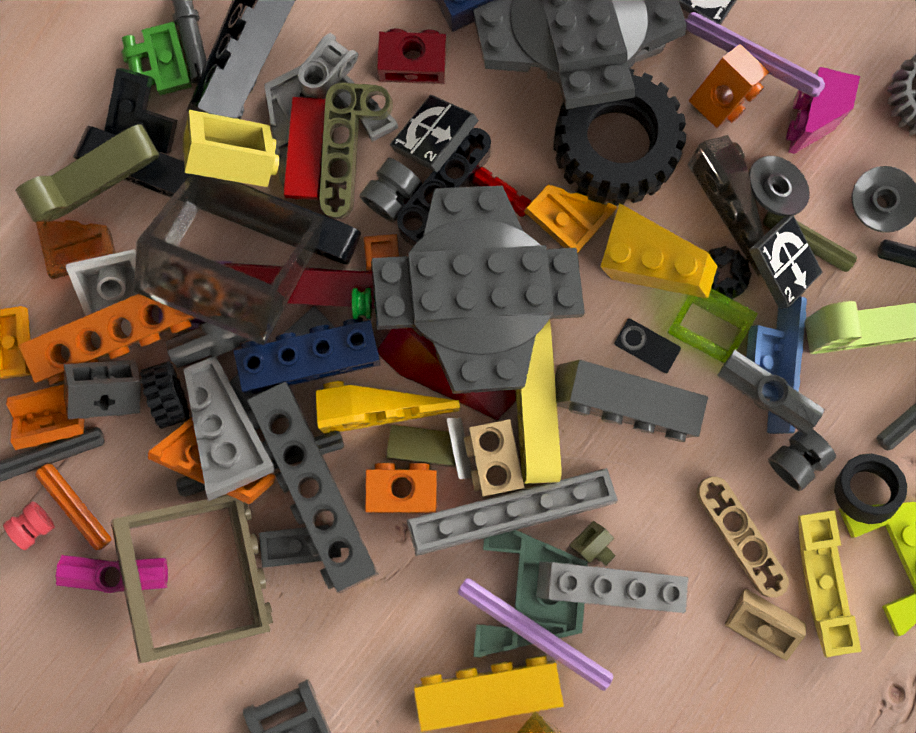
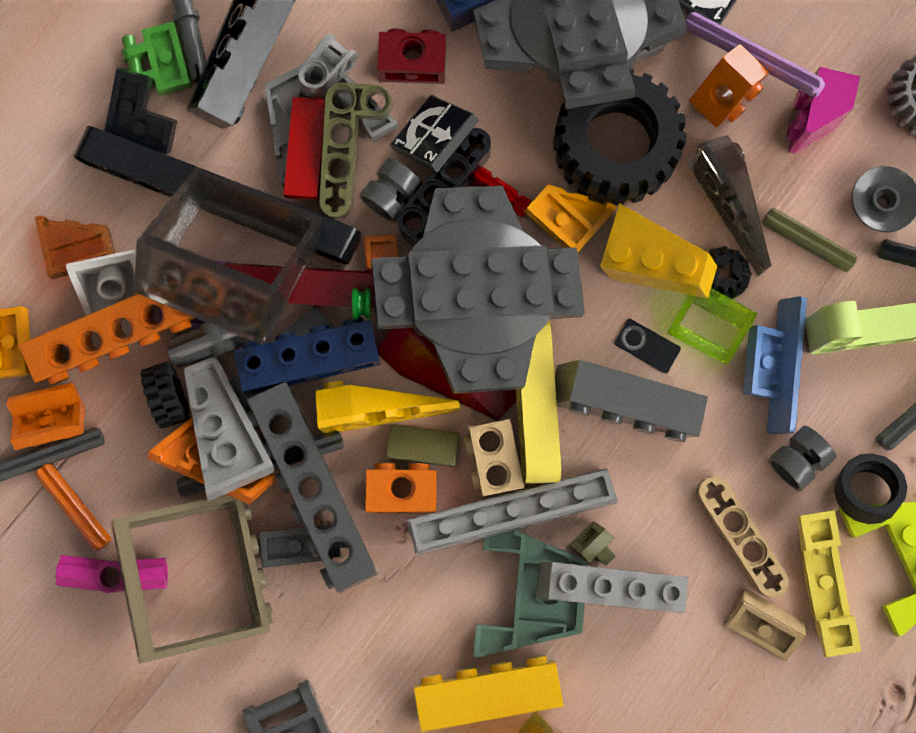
(28, 525): coral wheel -> none
(87, 177): olive beam -> none
(102, 389): dark grey brick -> none
(229, 149): light yellow window -> none
(460, 455): white sticker -> none
(535, 634): lavender axle -> none
(779, 186): dark grey dish -> none
(785, 261): tile -> none
(790, 404): dark grey piece -> none

